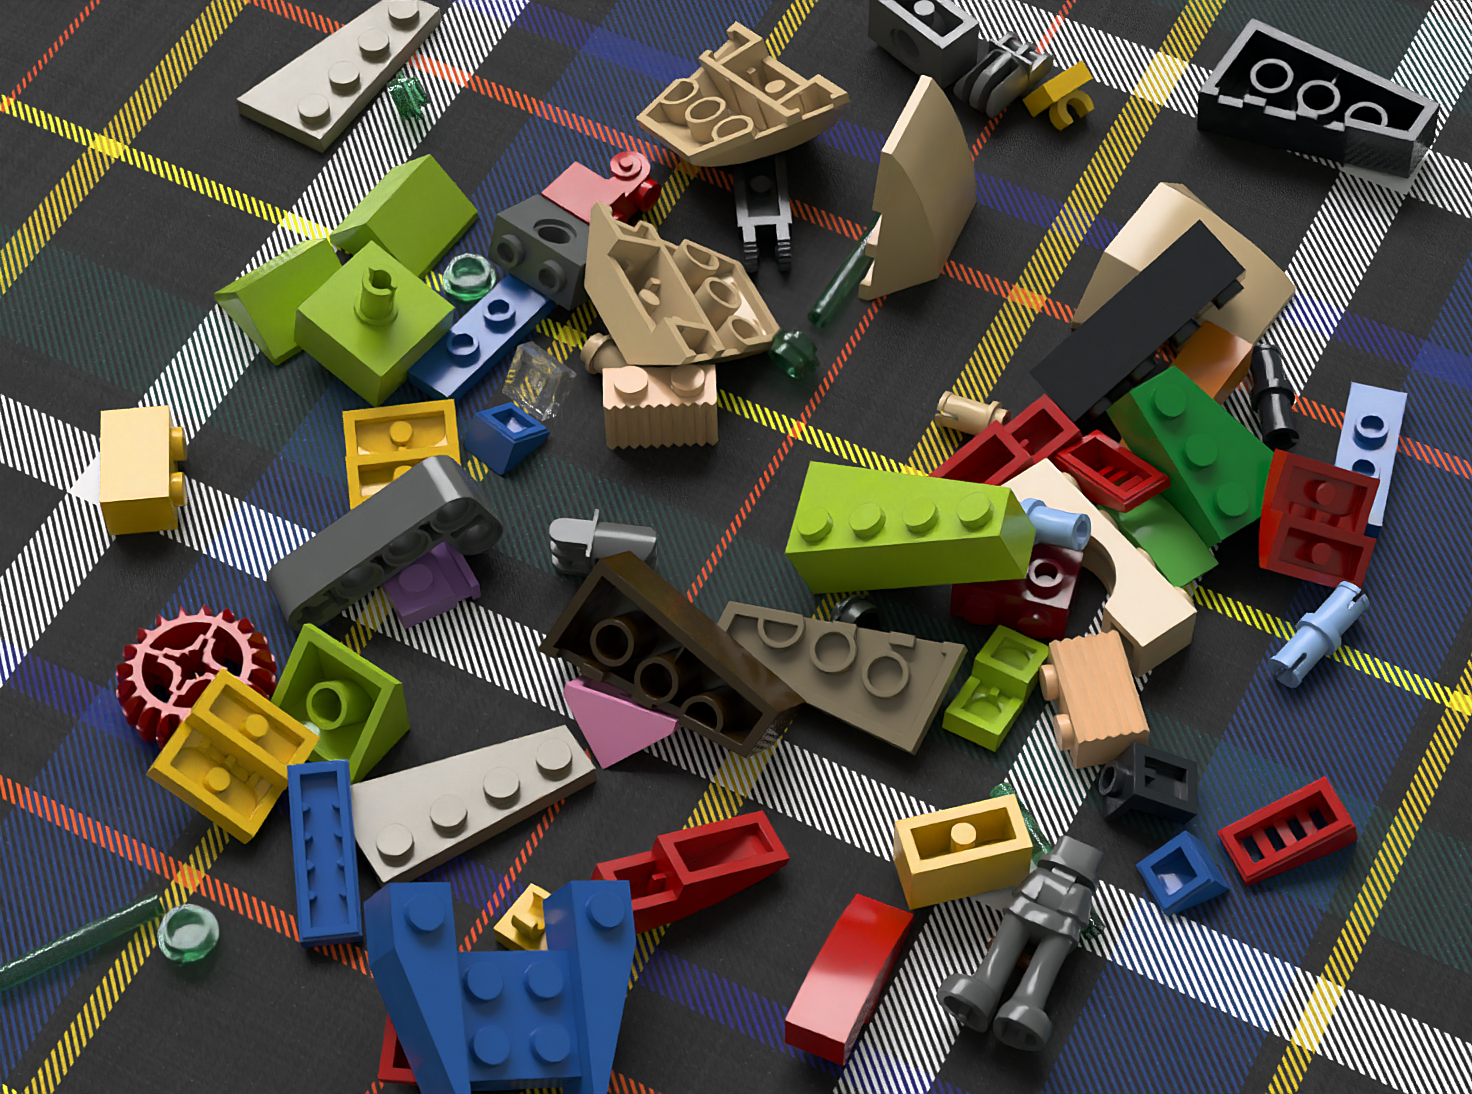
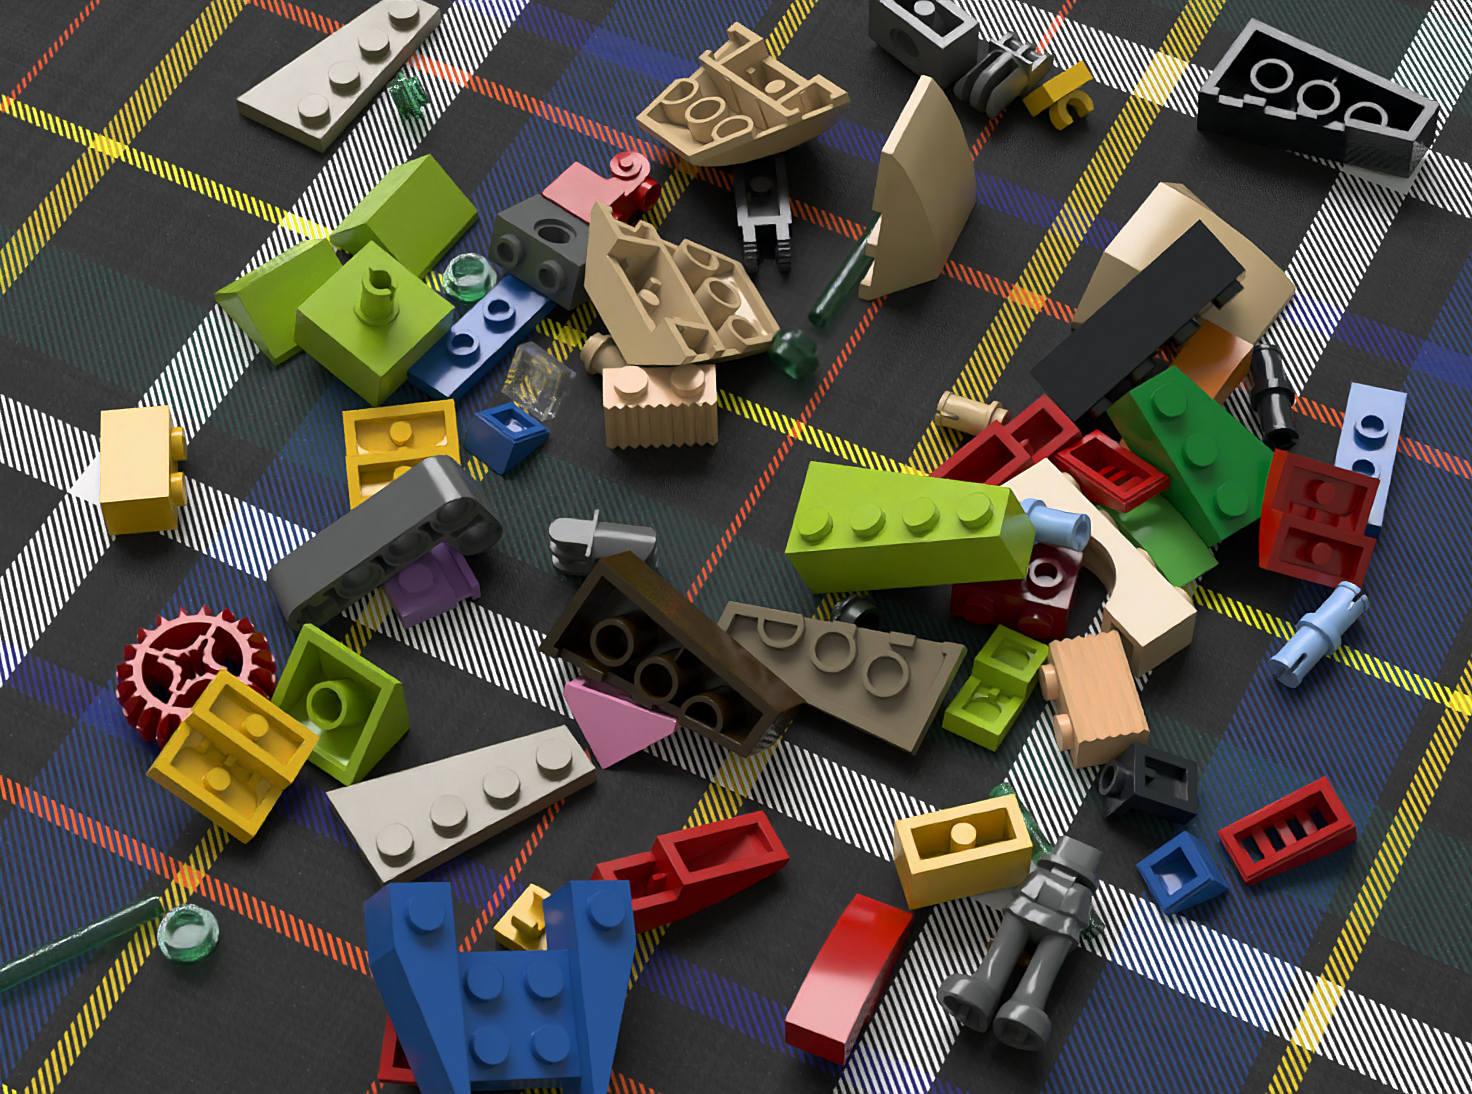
(324, 853): blue plate -> none

